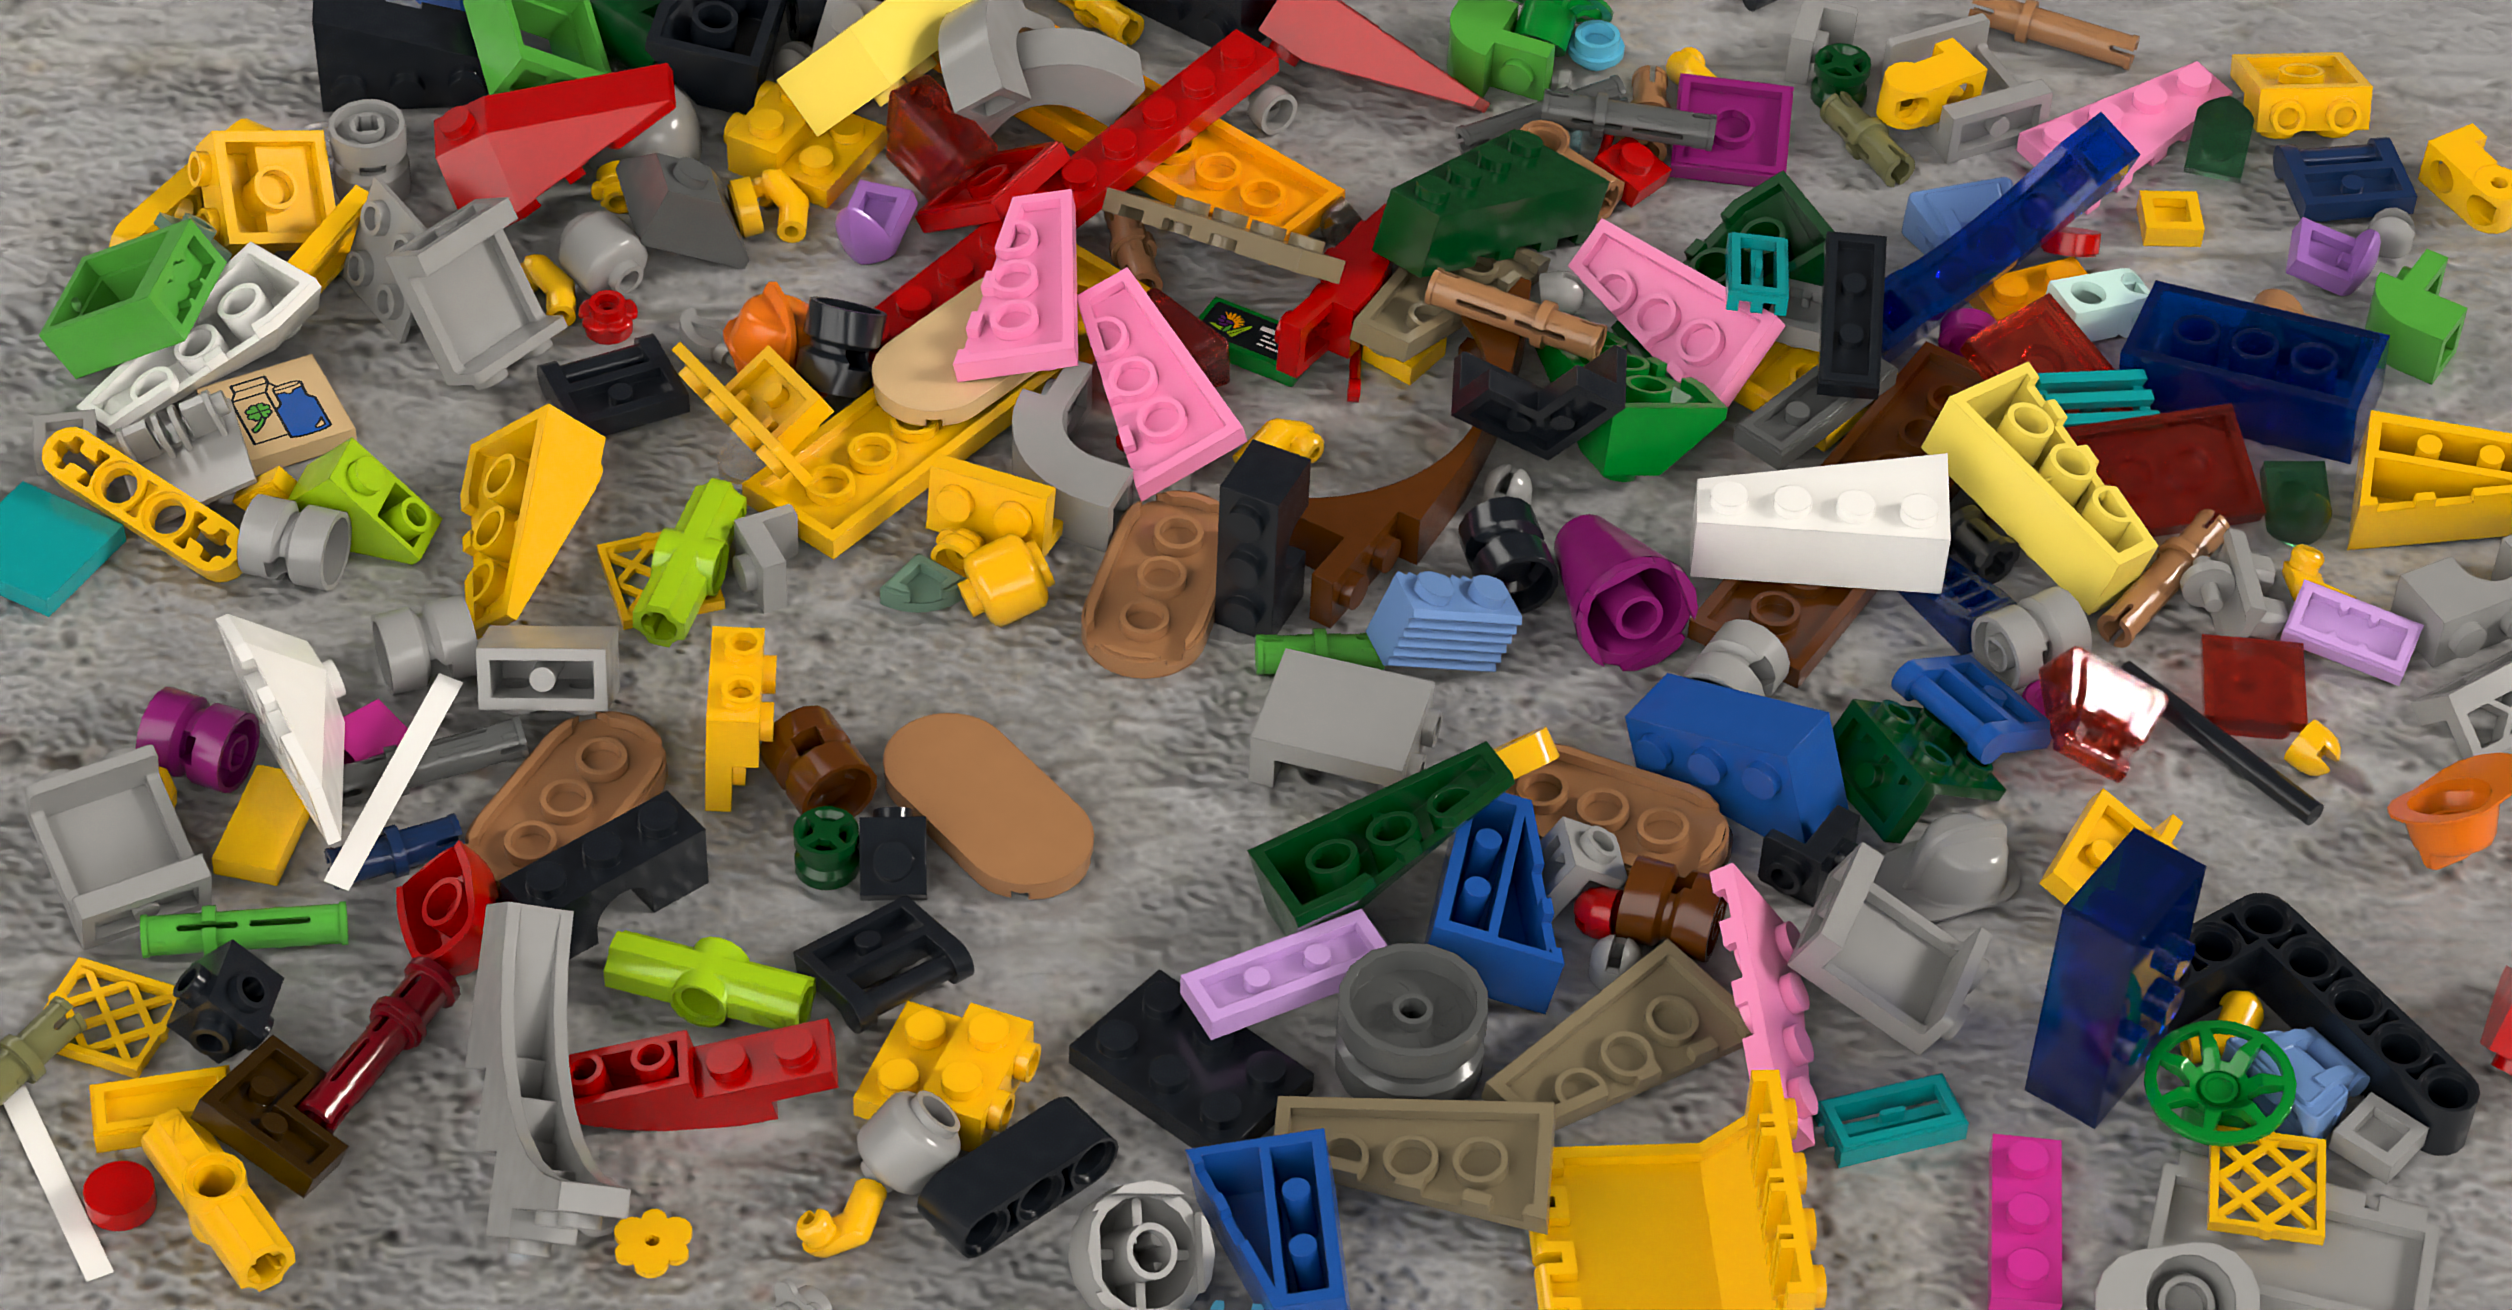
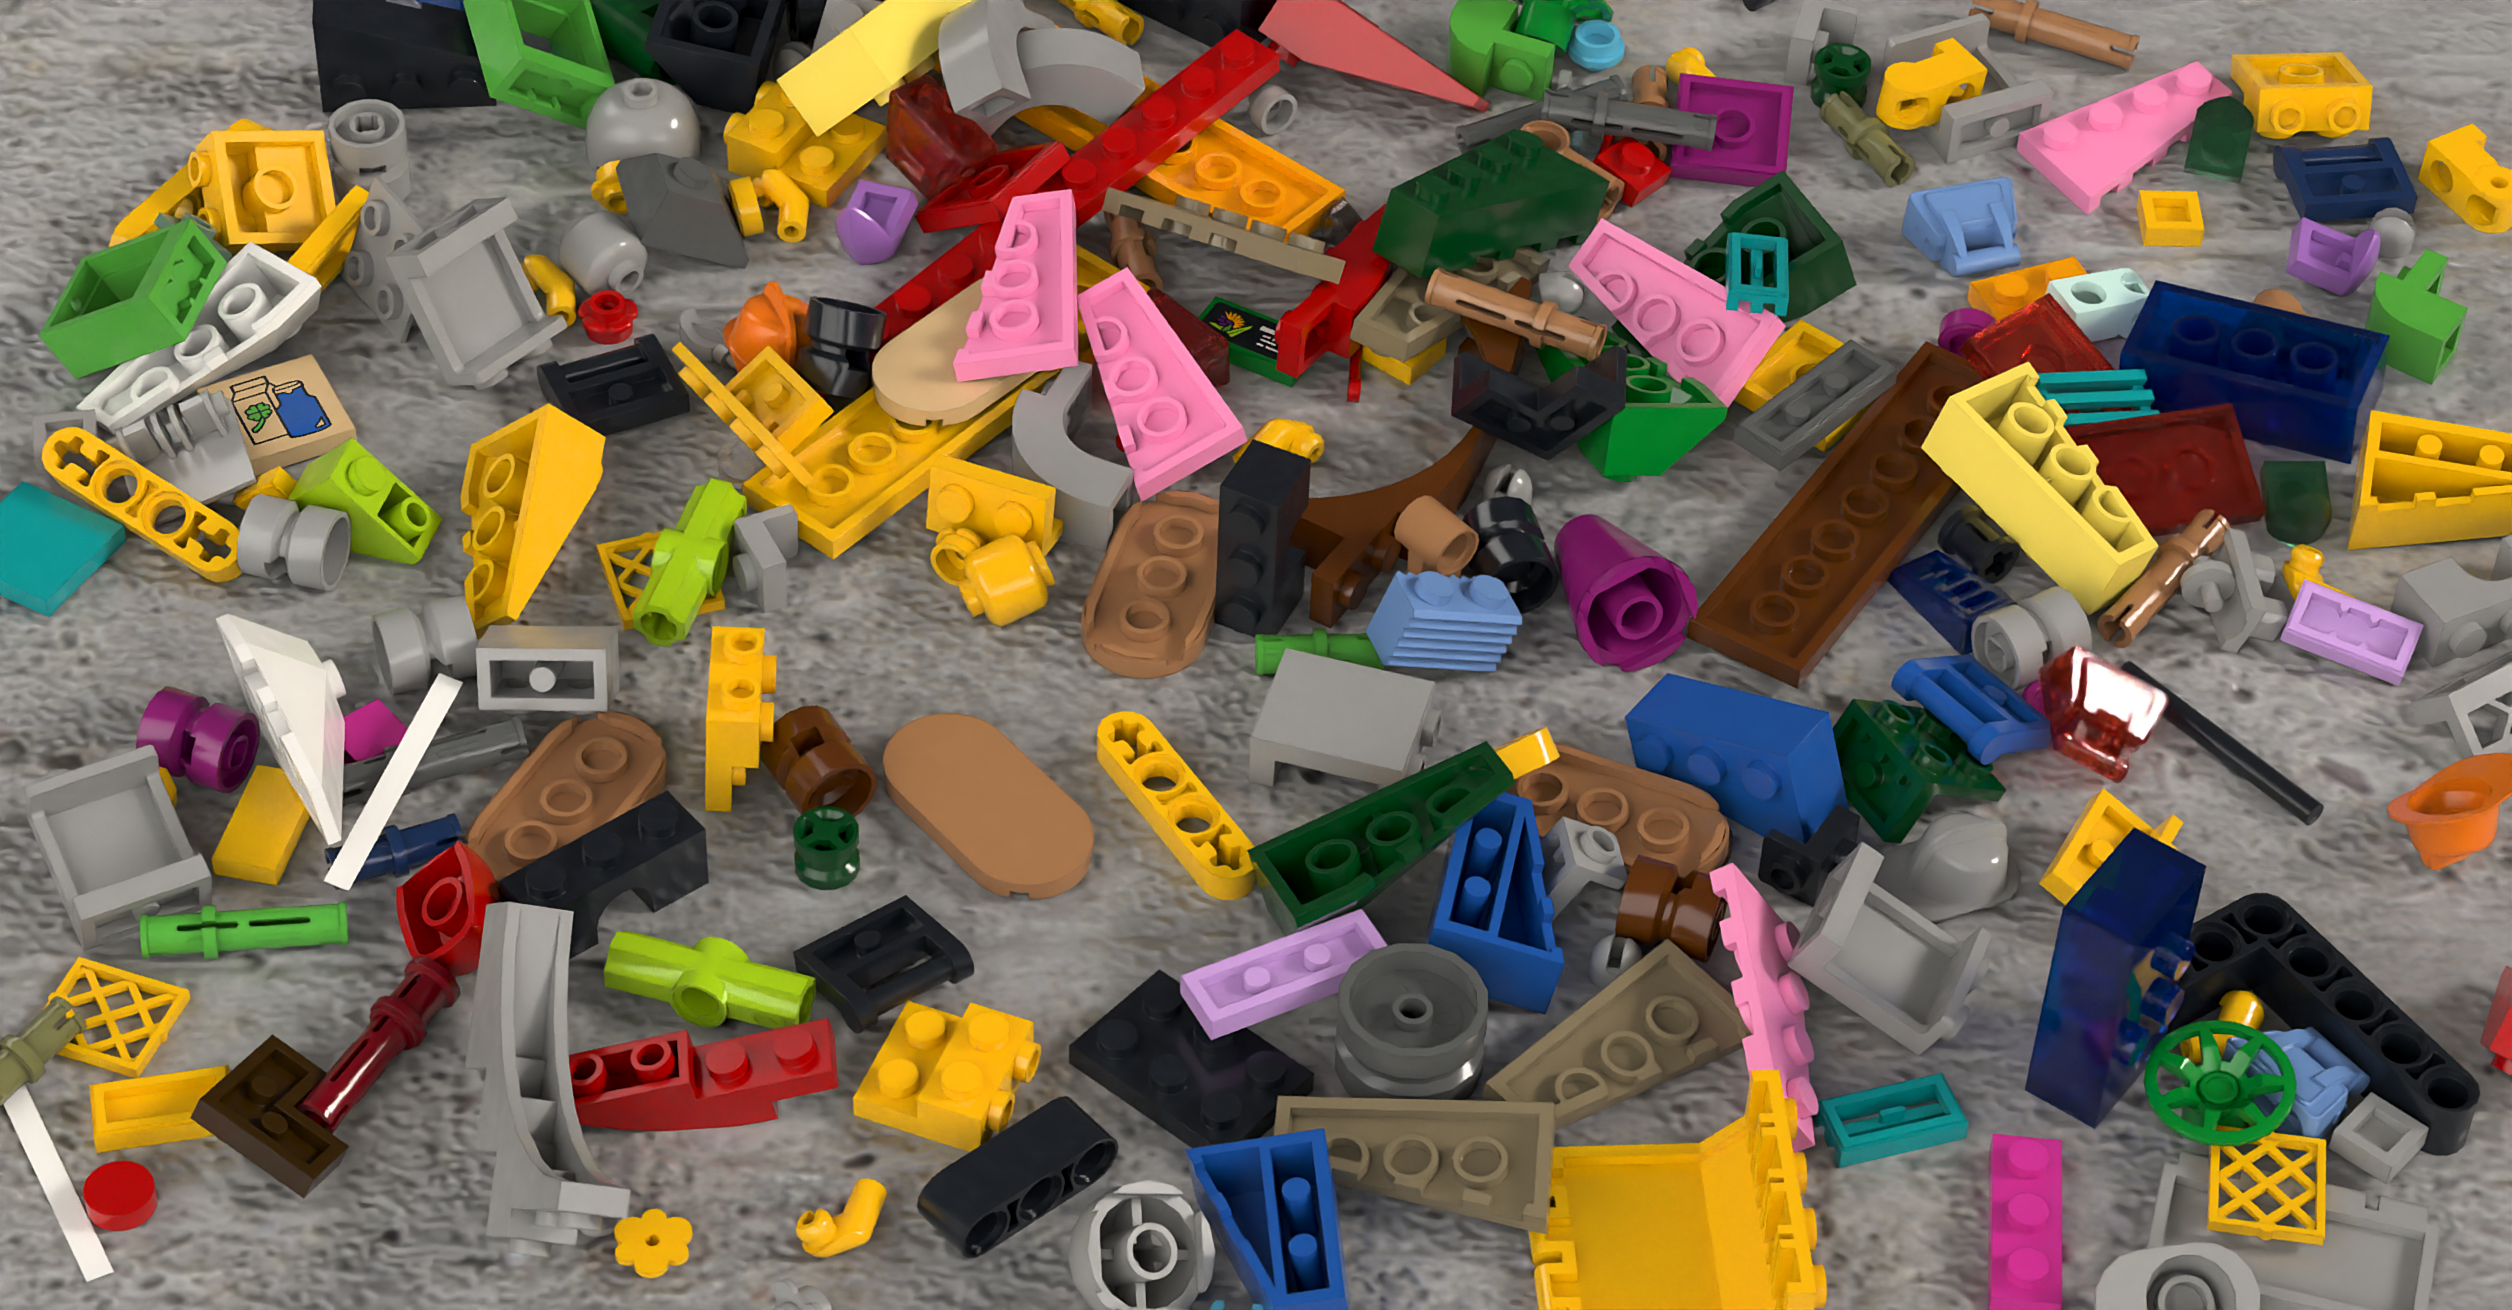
(218, 1200): yellow piece -> none
(225, 1002): black brick -> none
(538, 135): red wedge -> none
(893, 855): black bracket -> none
(909, 1141): light grey head -> none
(921, 587): sand green tile -> none
(1183, 801): none -> yellow beam
(1435, 538): none -> medium nougat piece
(1597, 911): red hinge -> none
(1743, 659): light grey wheel -> none
(1802, 316): light grey bracket -> none
(1827, 525): white wedge -> none
(1851, 315): black tile -> none
(2004, 234): clear blue arch -> none
(2074, 242): red tile -> none
(2253, 686): clear red piece -> none
(2310, 747): yellow hinge -> none

